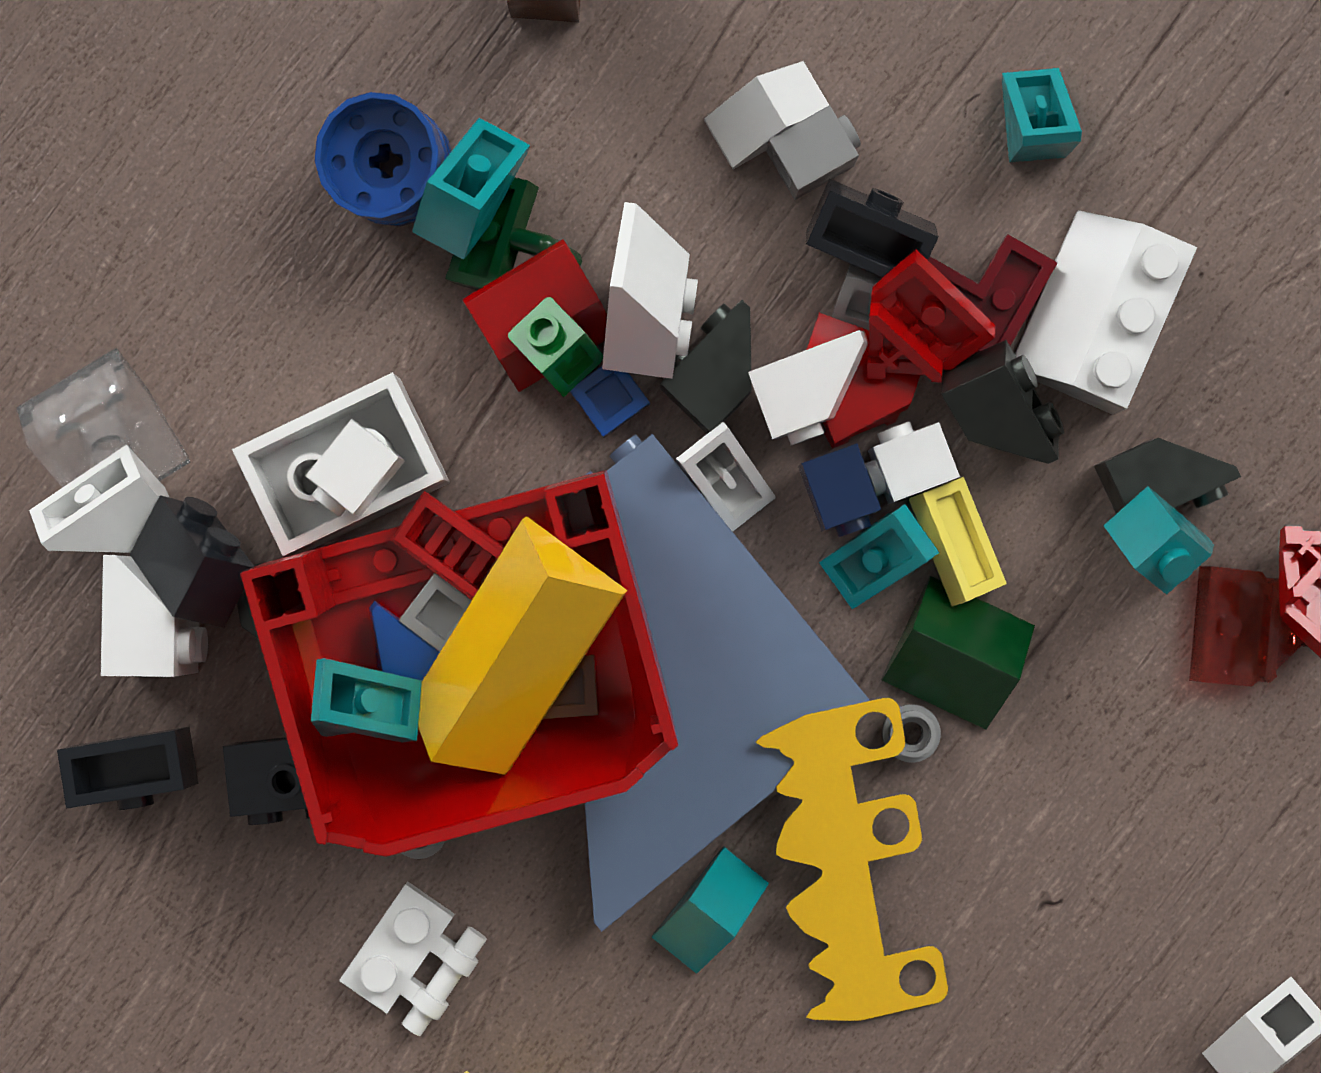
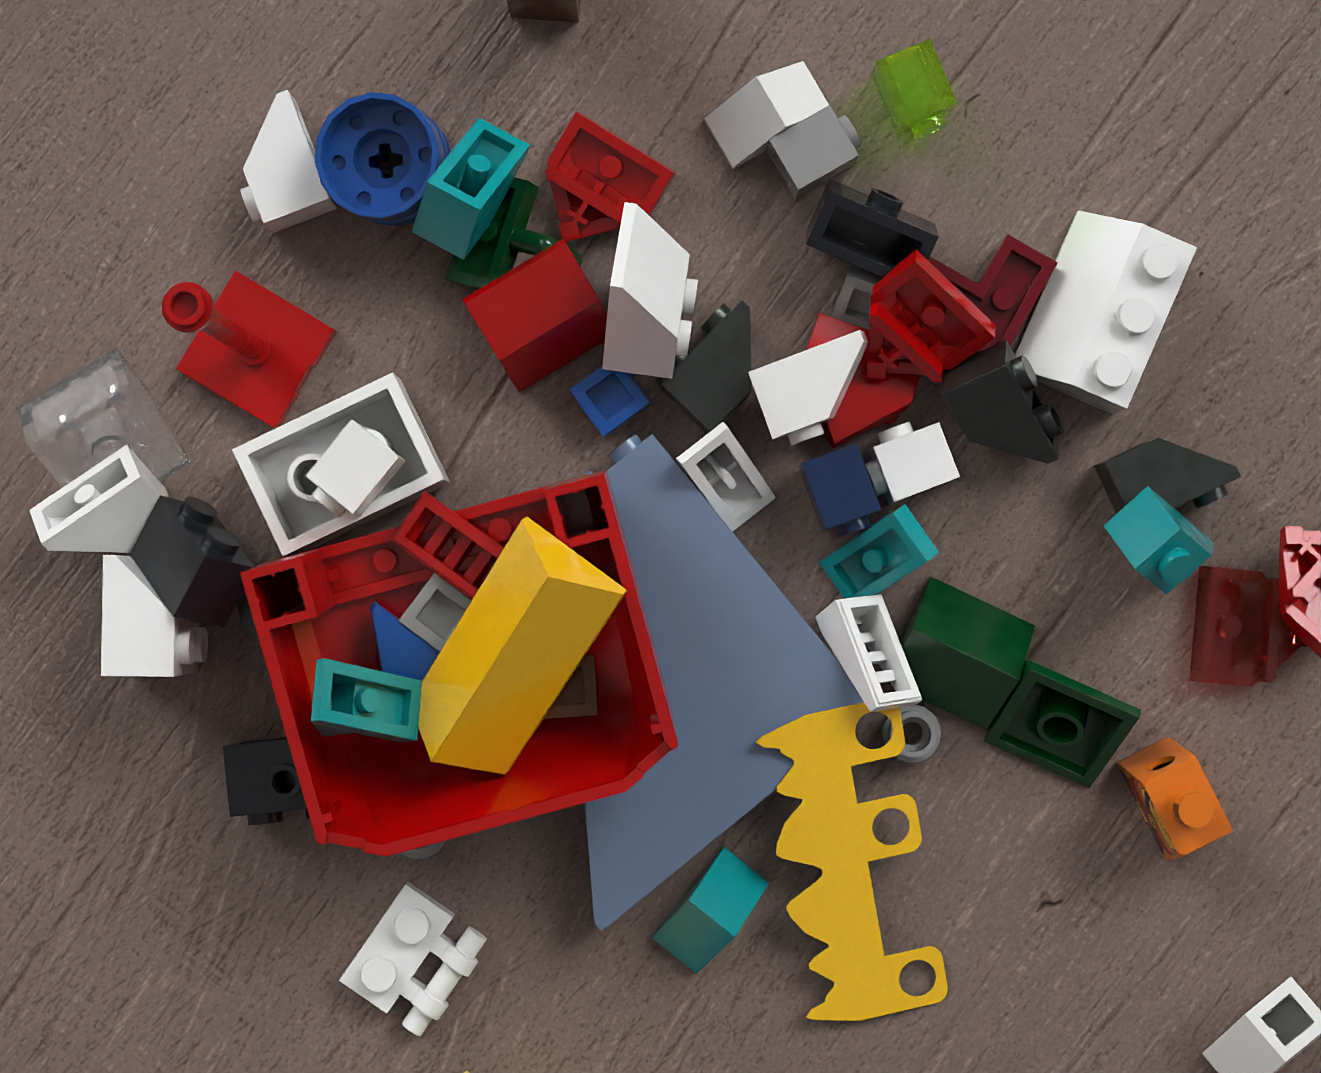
(128, 769): black brick -> none
(247, 344): none -> red tile
(283, 170): none -> white slope
(556, 345): green bracket -> none
(596, 174): none -> red slope
(865, 621): none -> white slope
(914, 90): none -> clear neon green brick
(956, 530): light yellow tile -> none
(1039, 115): teal slope -> none
(1061, 724): none -> dark green slope
(1175, 798): none -> orange torso

